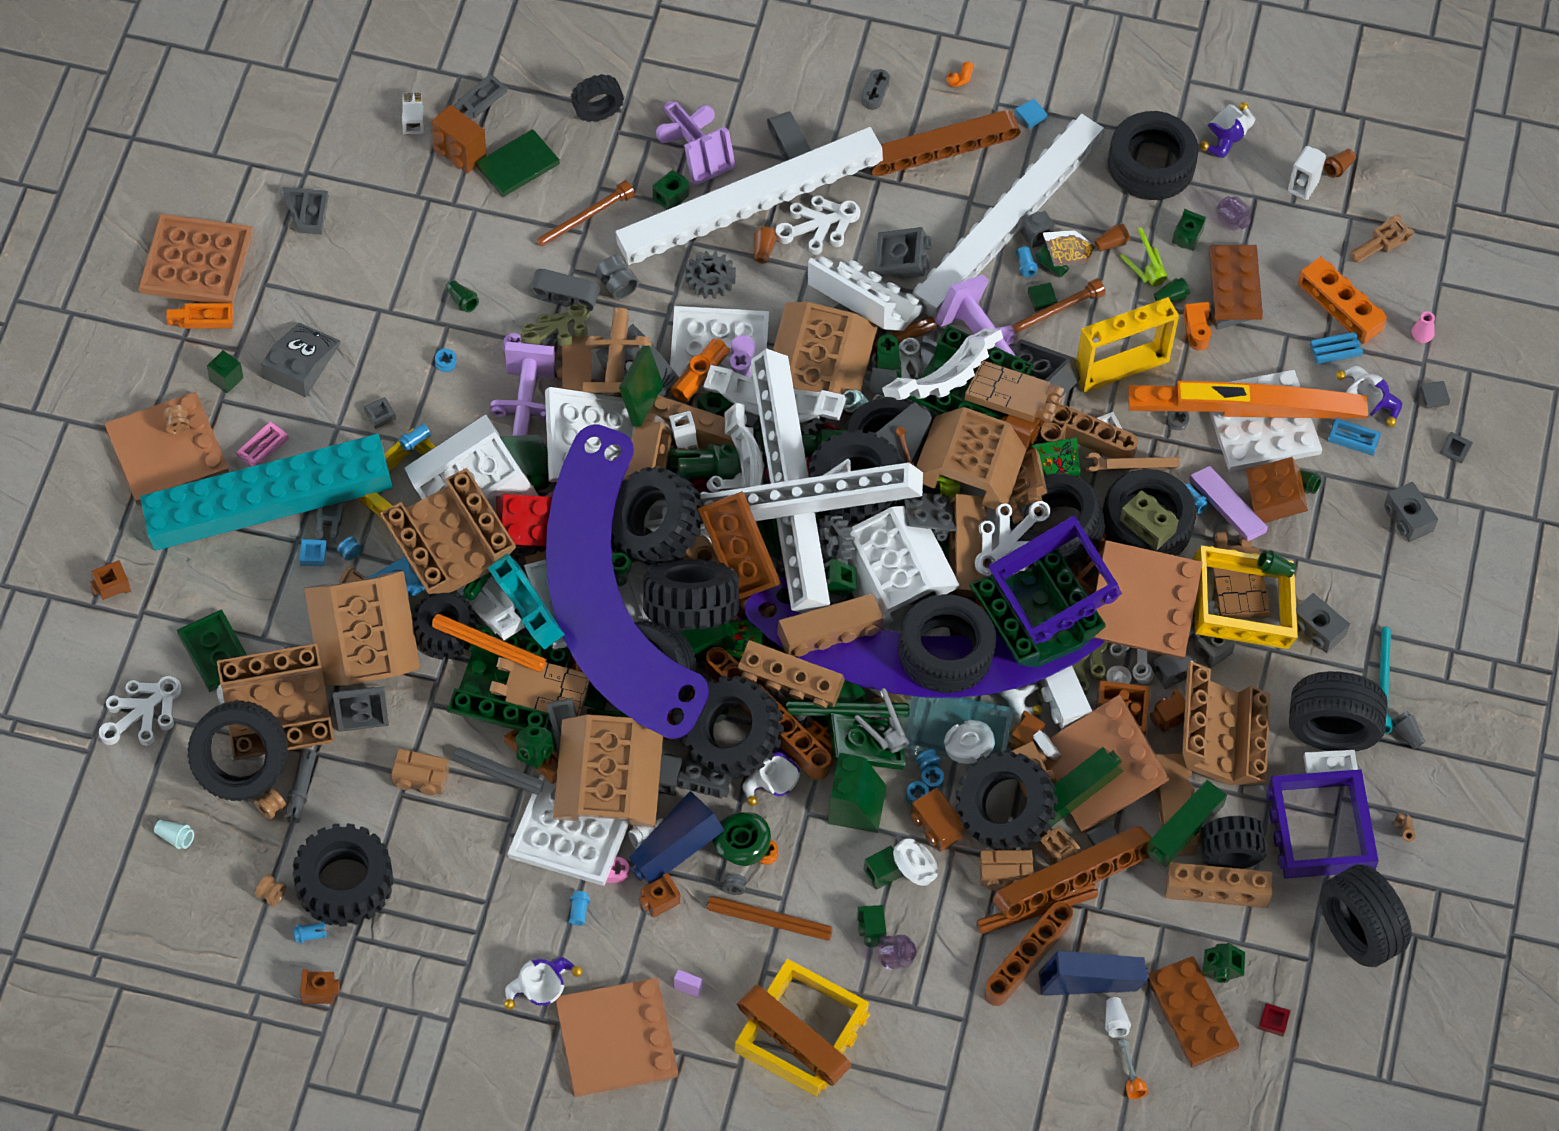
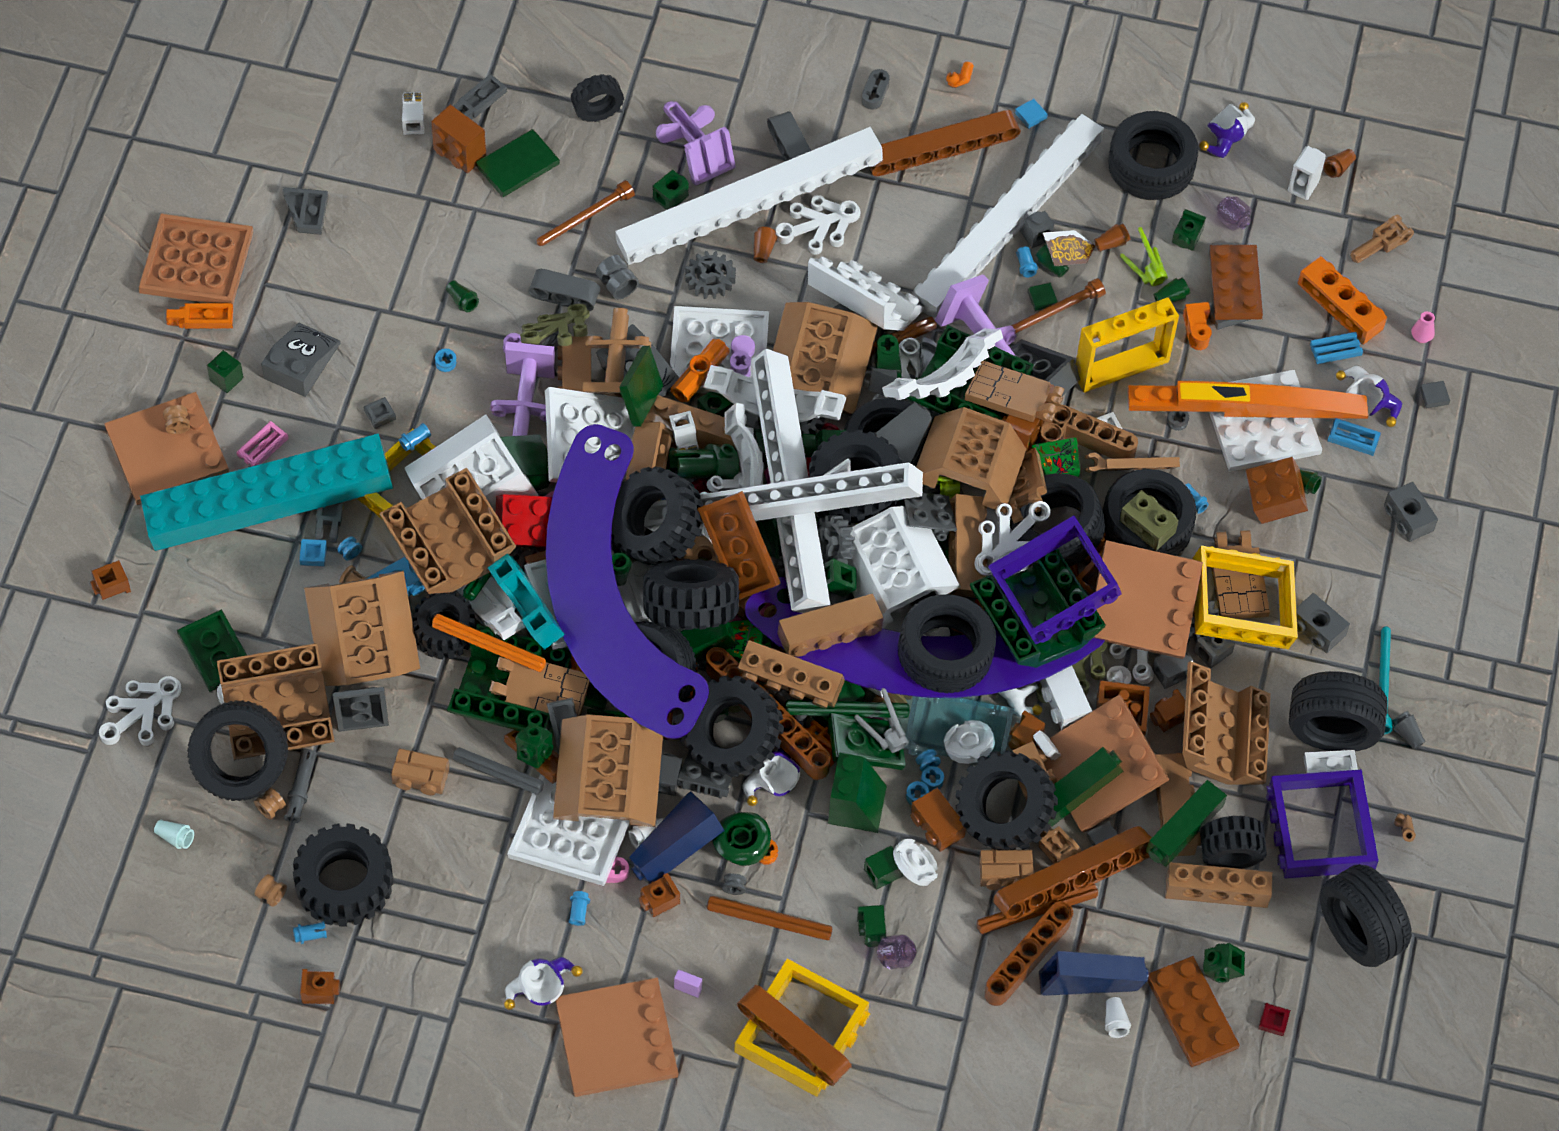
(854, 400): light aqua cone -> none
(900, 432): dark orange hinge -> none
(902, 253): dark grey plate -> none
(1135, 1087): hinge -> none
(1228, 503): lavender tile -> none
(1272, 563): dark green cone -> none
(1456, 447): dark grey slope -> none

